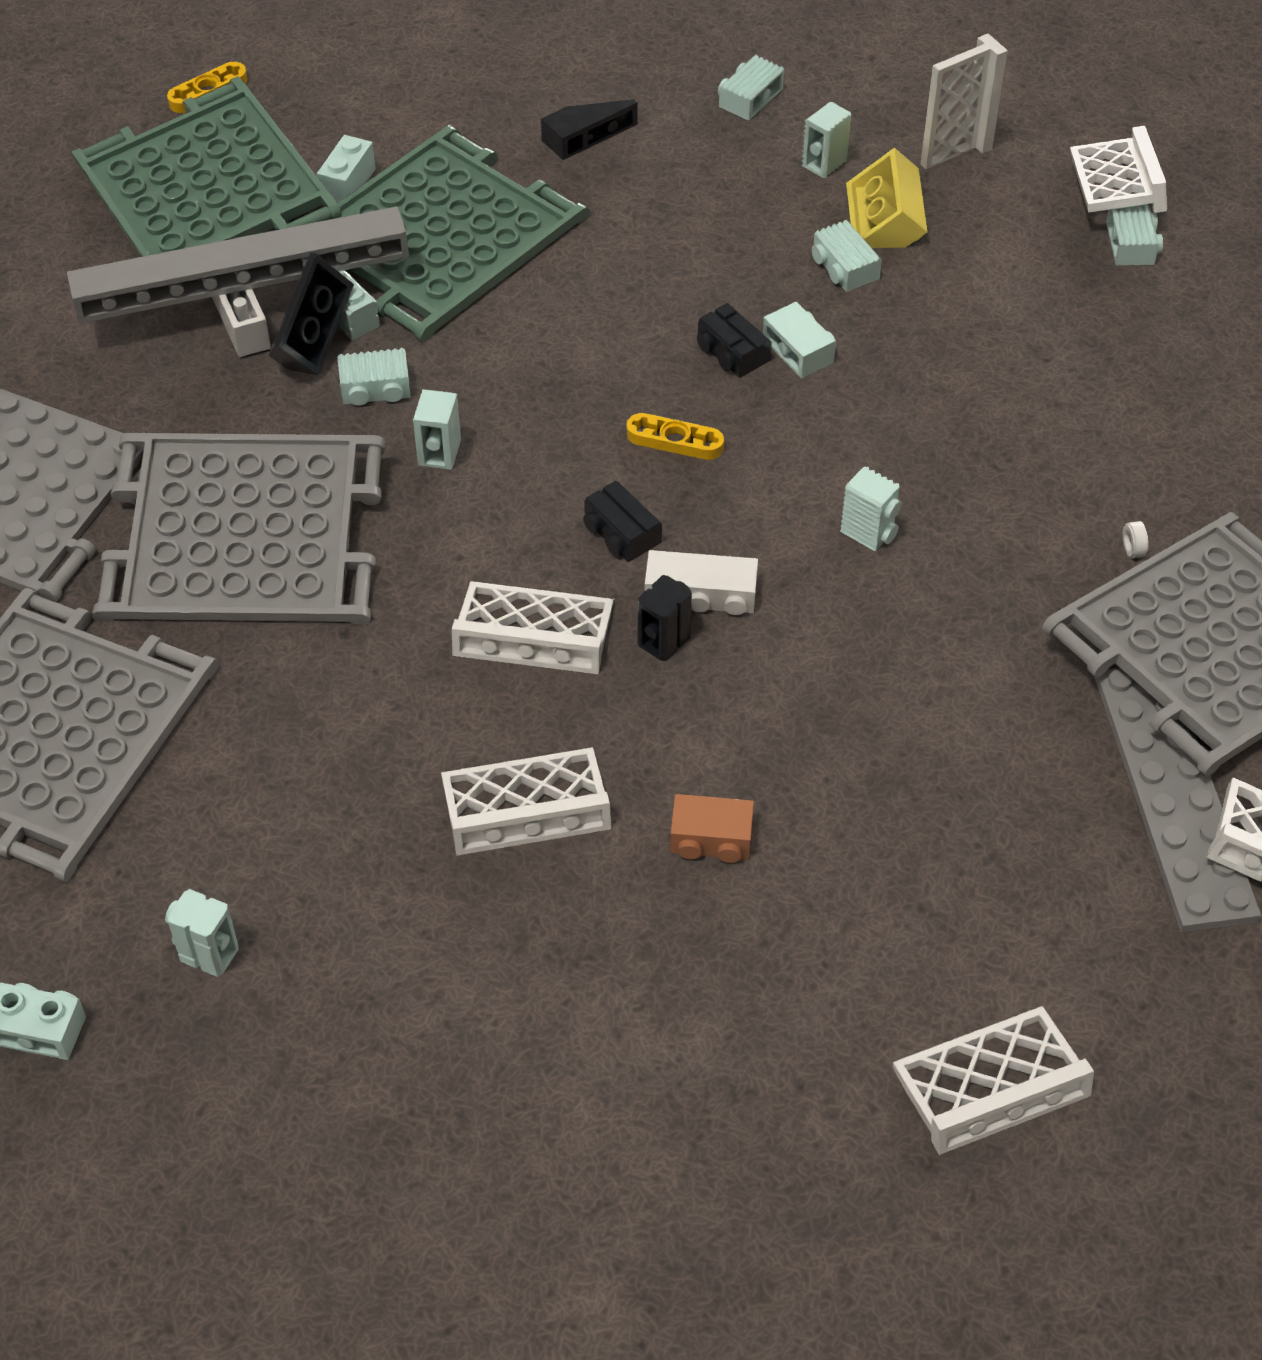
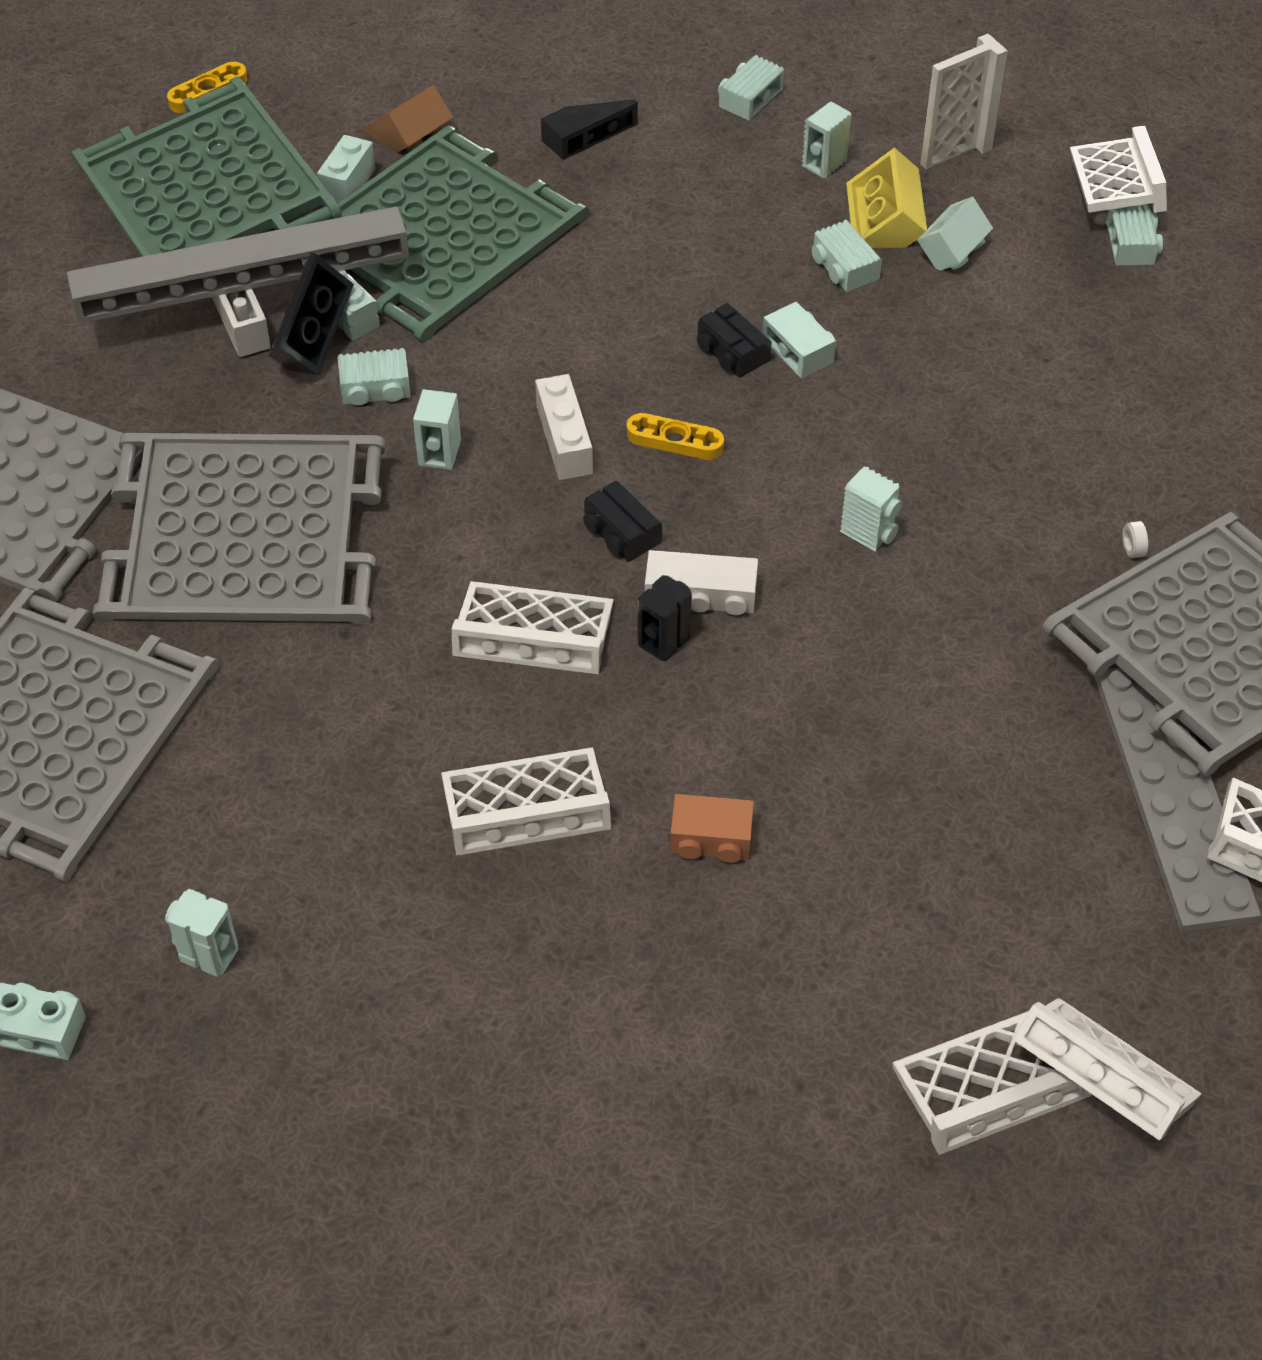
(411, 121): none -> medium nougat slope
(564, 427): none -> white brick
(955, 234): none -> light aqua brick
(1106, 1066): none -> white fence

